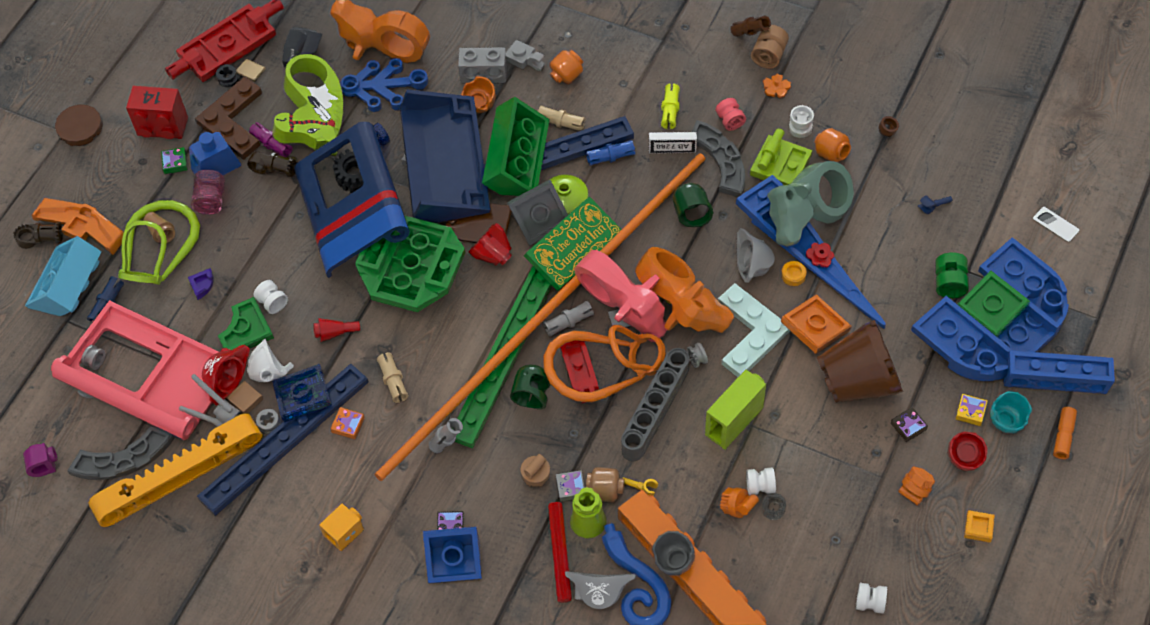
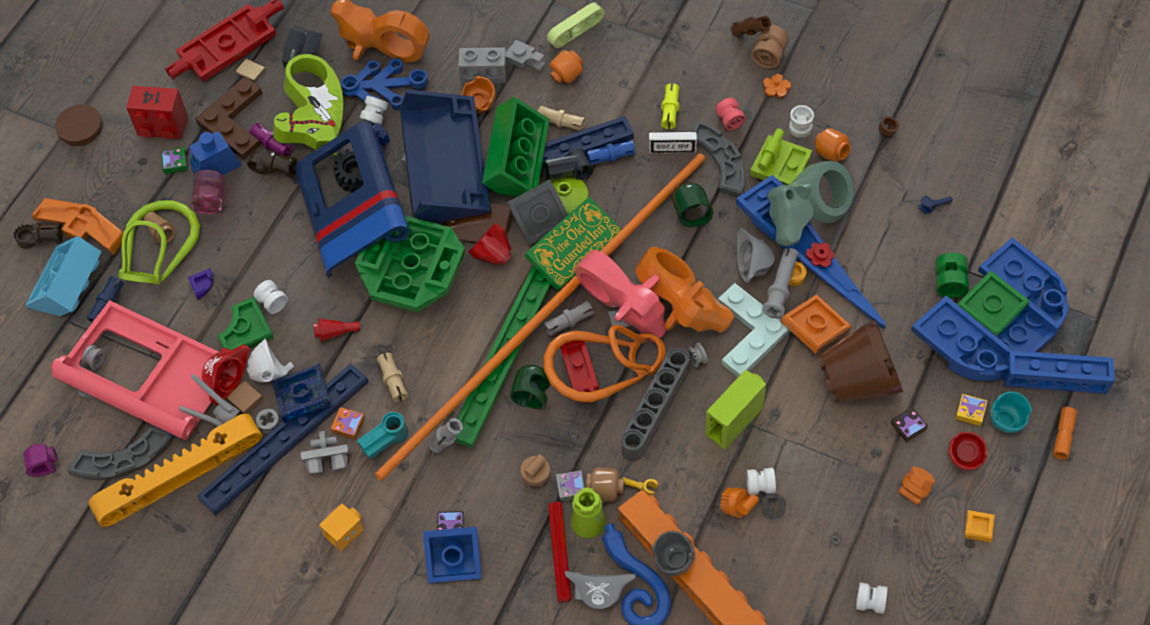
(228, 81): black bush -> none
(314, 457): none -> light grey hips
(373, 110): none -> white wheel
(382, 437): none -> teal piece
(574, 164): none -> black piece
(575, 25): none -> yellowish green beam
(779, 291): none -> light grey pin
(1056, 224): white sticker -> none

